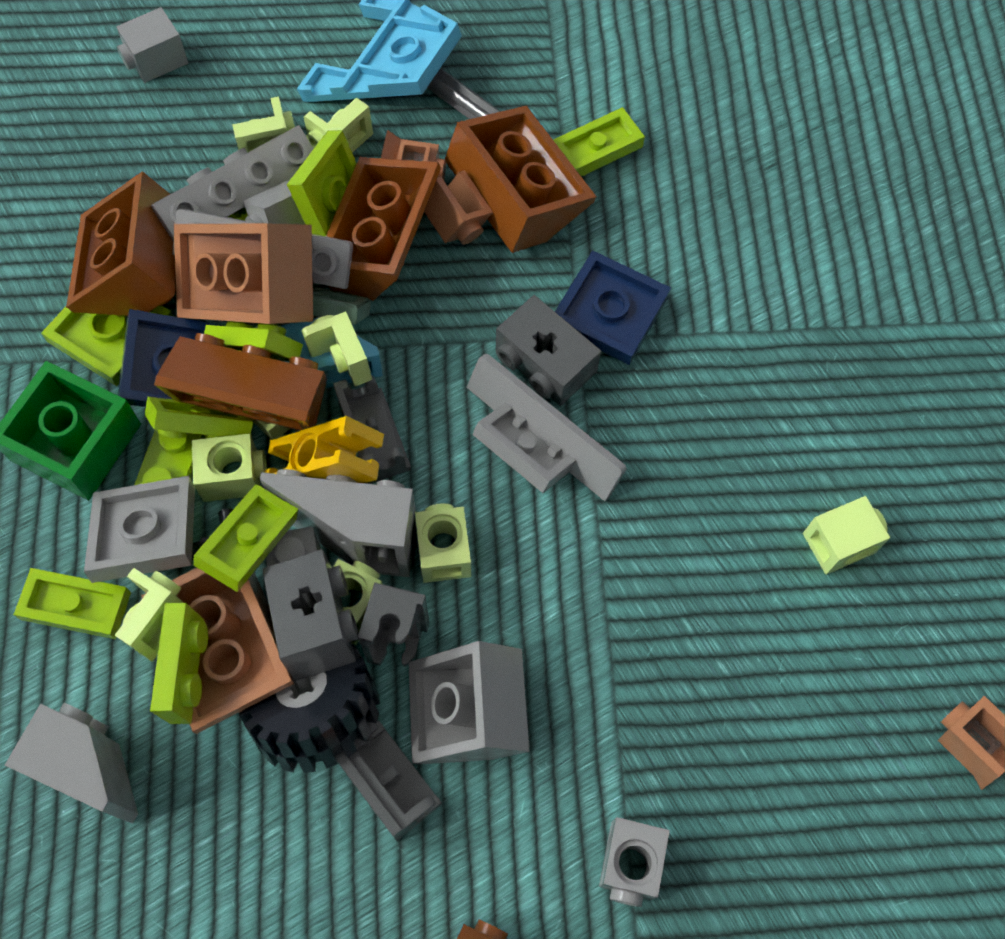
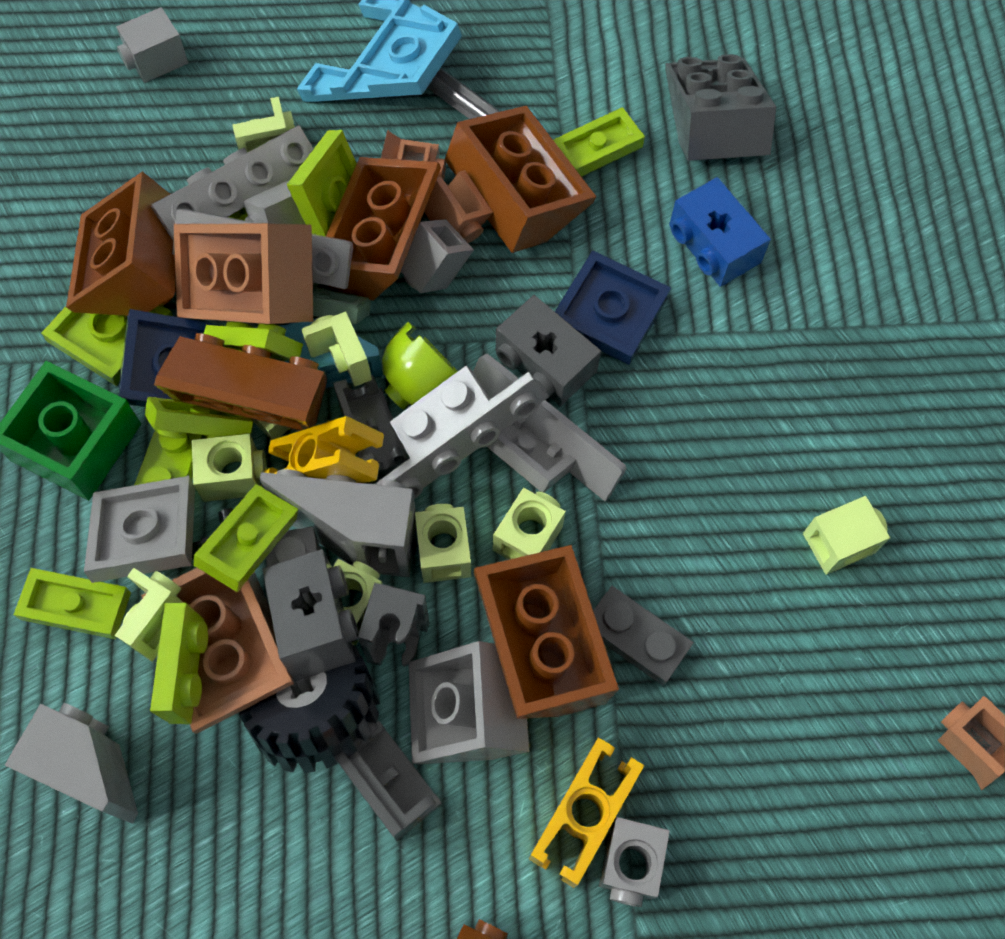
(353, 120): yellowish green bracket -> none
(413, 367): none -> lime cylinder
(435, 256): none -> light grey brick
(455, 423): none -> light grey bracket
(539, 507): none -> yellowish green brick
(546, 634): none -> dark orange slope
(607, 805): none -> yellow piece
(640, 636): none -> dark grey plate
(718, 232): none -> blue brick
(720, 108): none -> dark grey slope

